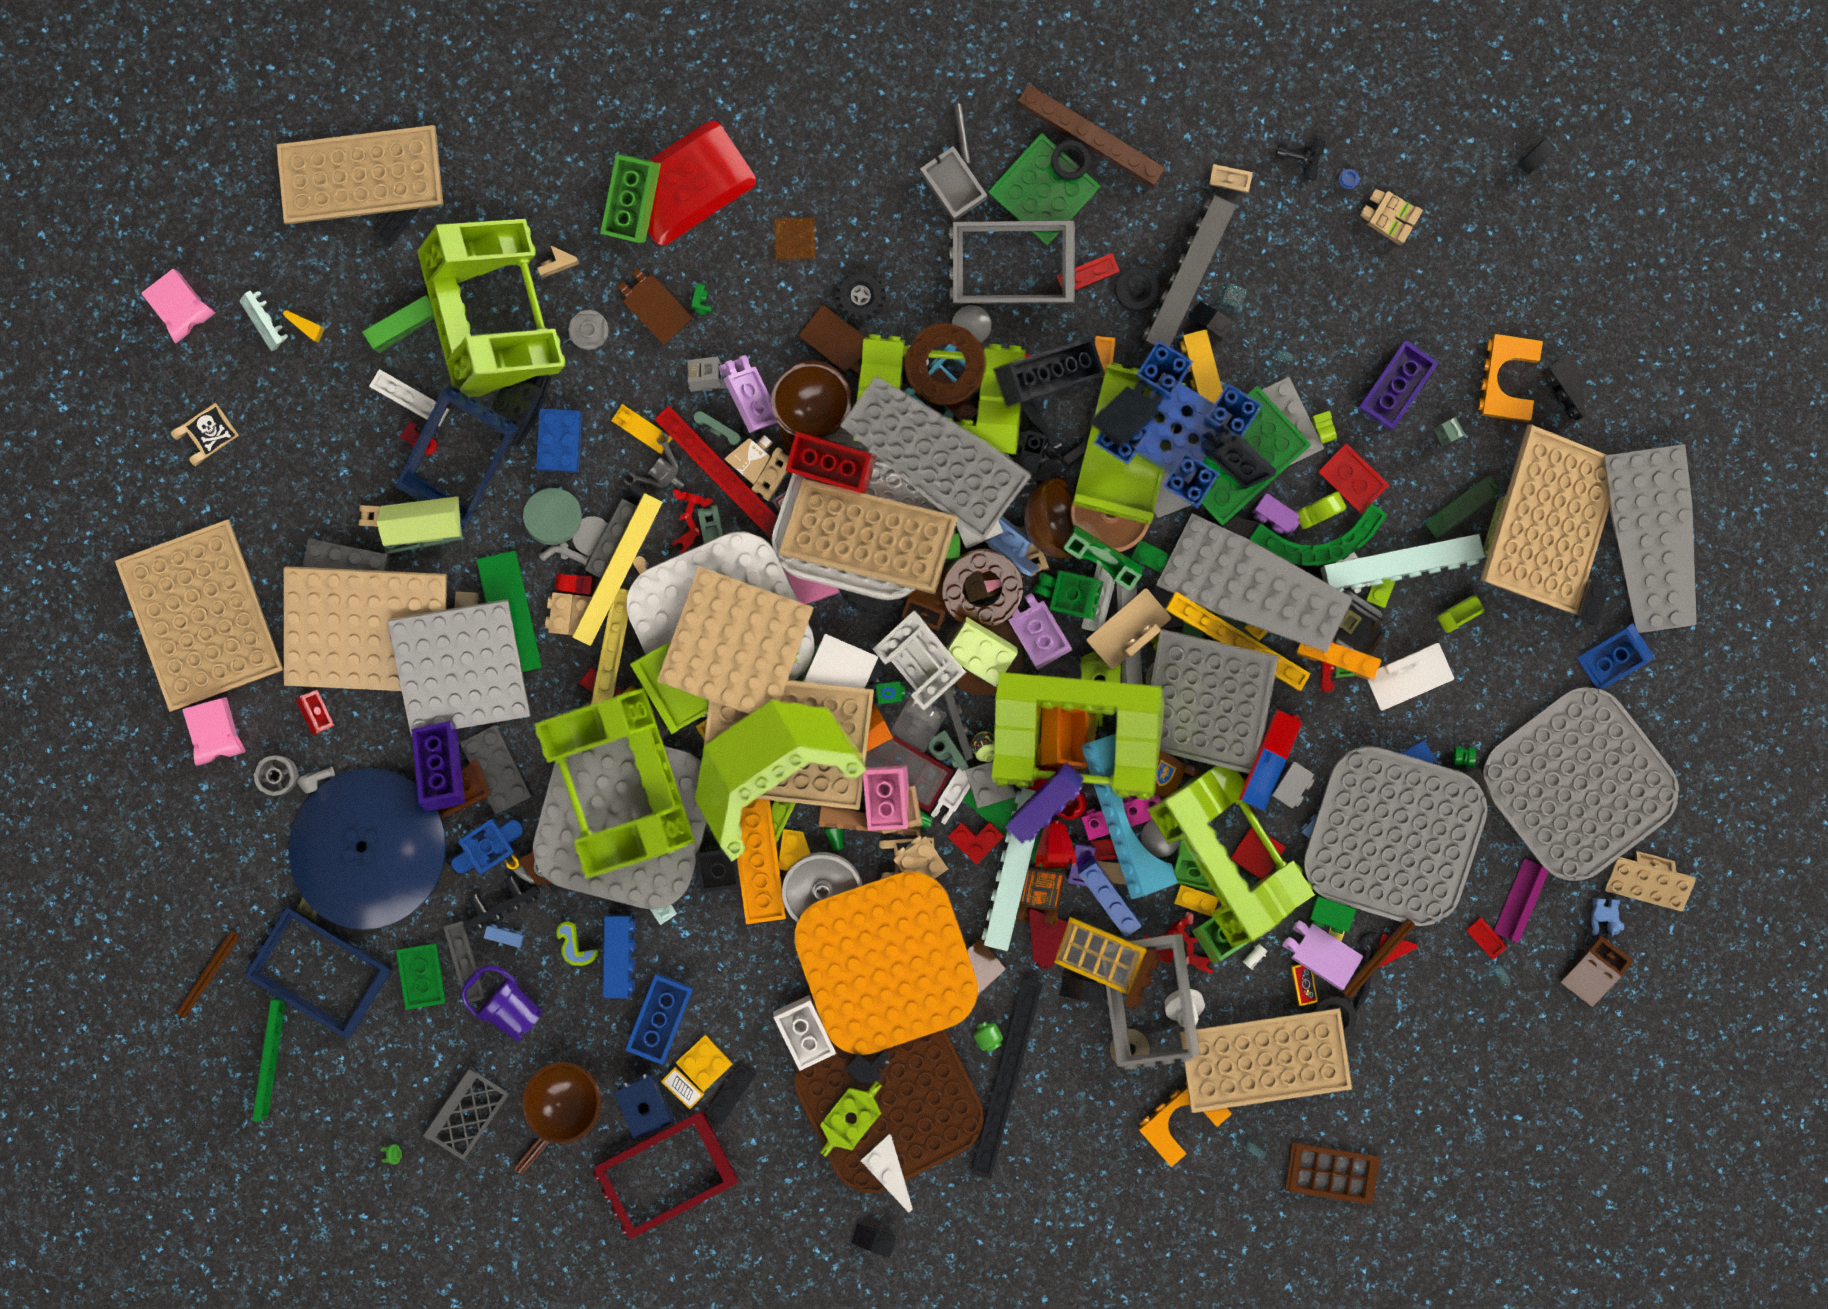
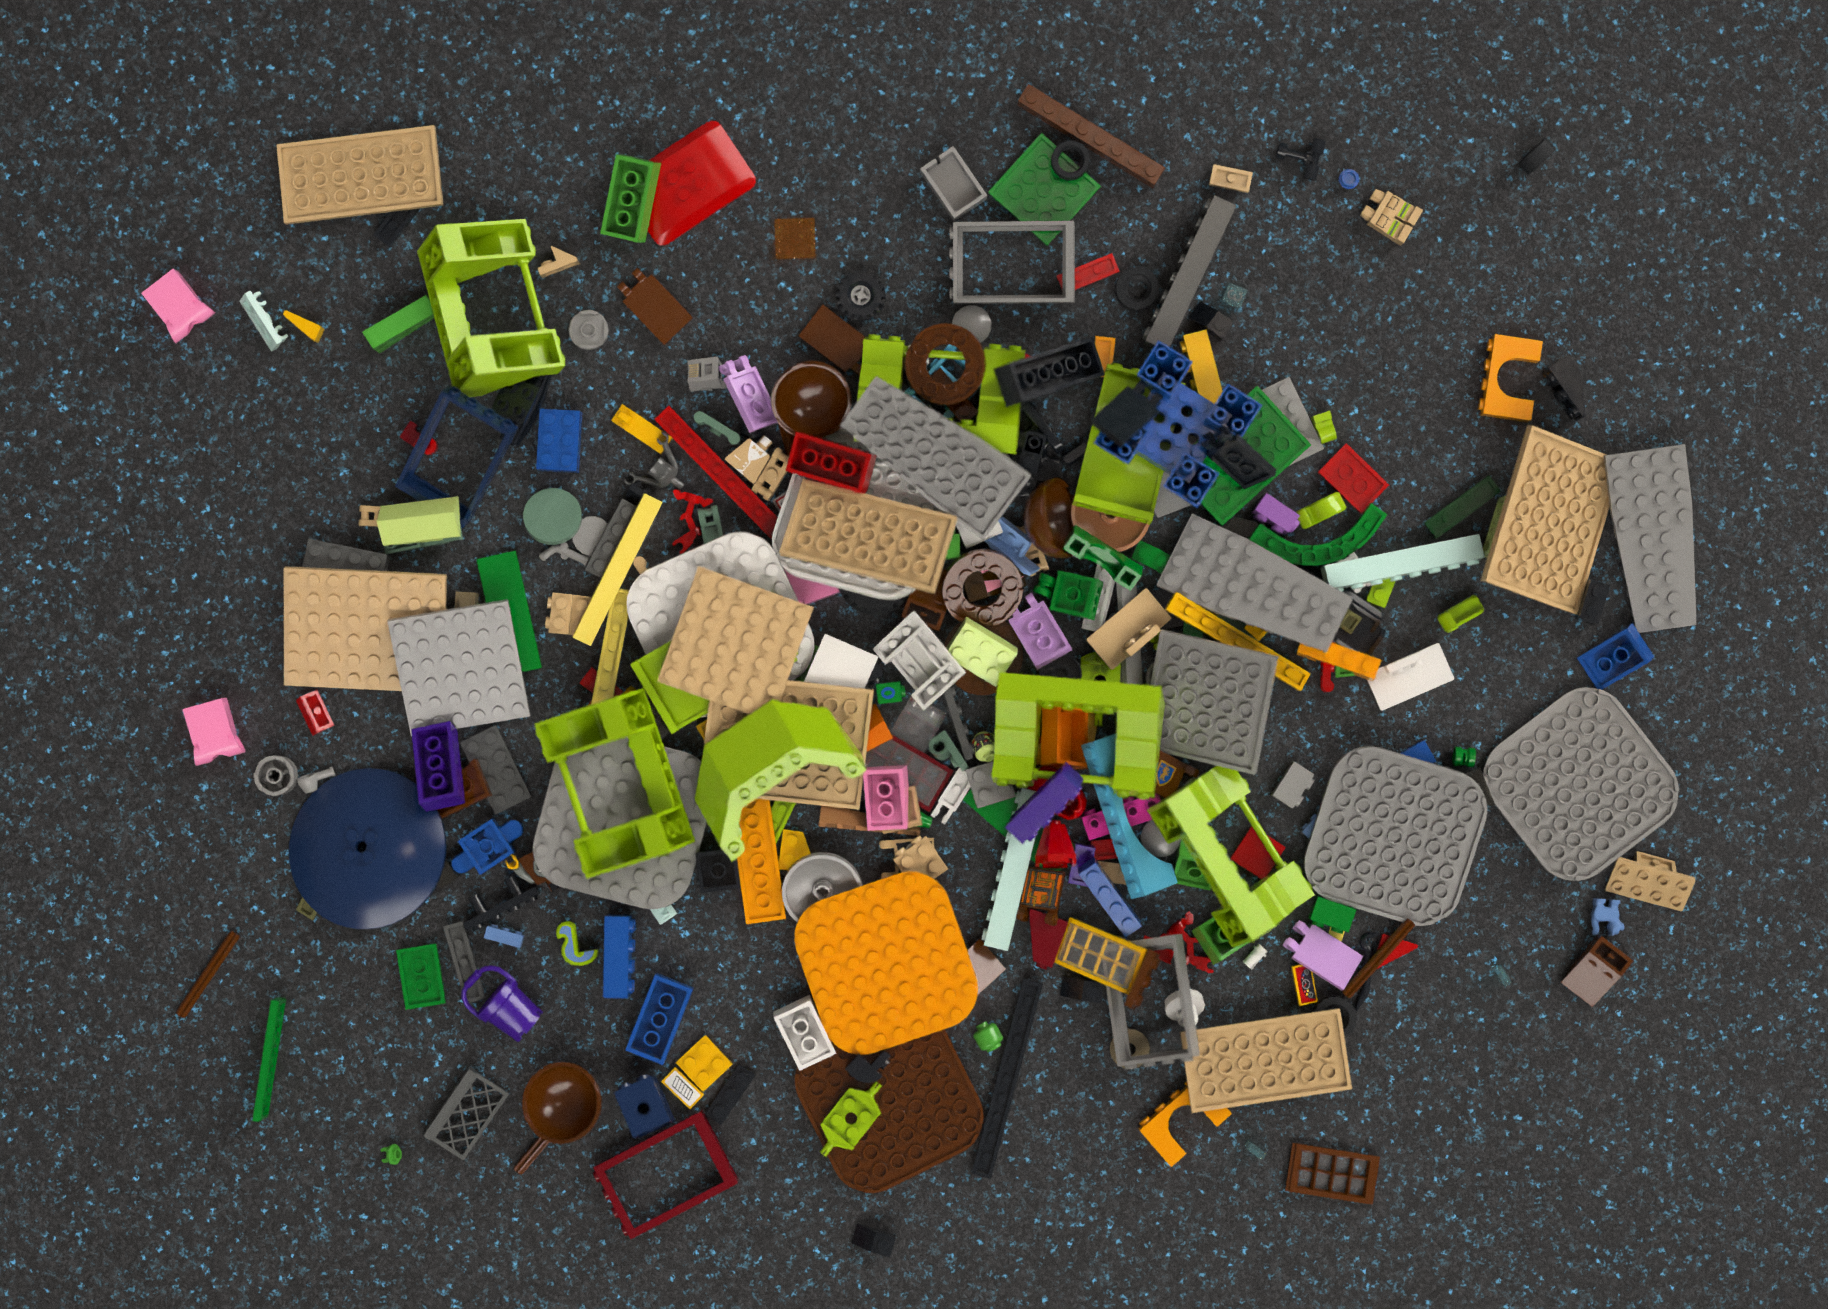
(199, 615): tan plate -> none
(209, 432): flag -> none
(264, 951): dark blue window -> none
(404, 395): white plate -> none
(574, 584): leg -> none
(700, 296): green bracket -> none
(835, 837): green cone -> none
(886, 1168): white wing -> none
(961, 133): flat silver bar -> none
(974, 845): red plate -> none
(1196, 900): yellow plate -> none
(1270, 760): door -> none
(1283, 356): clear light blue tile -> none
(1397, 385): dark purple brick -> none
(1449, 431): sand green plate -> none
(1486, 938): red tile -> none
(1521, 900): magenta panel -> none

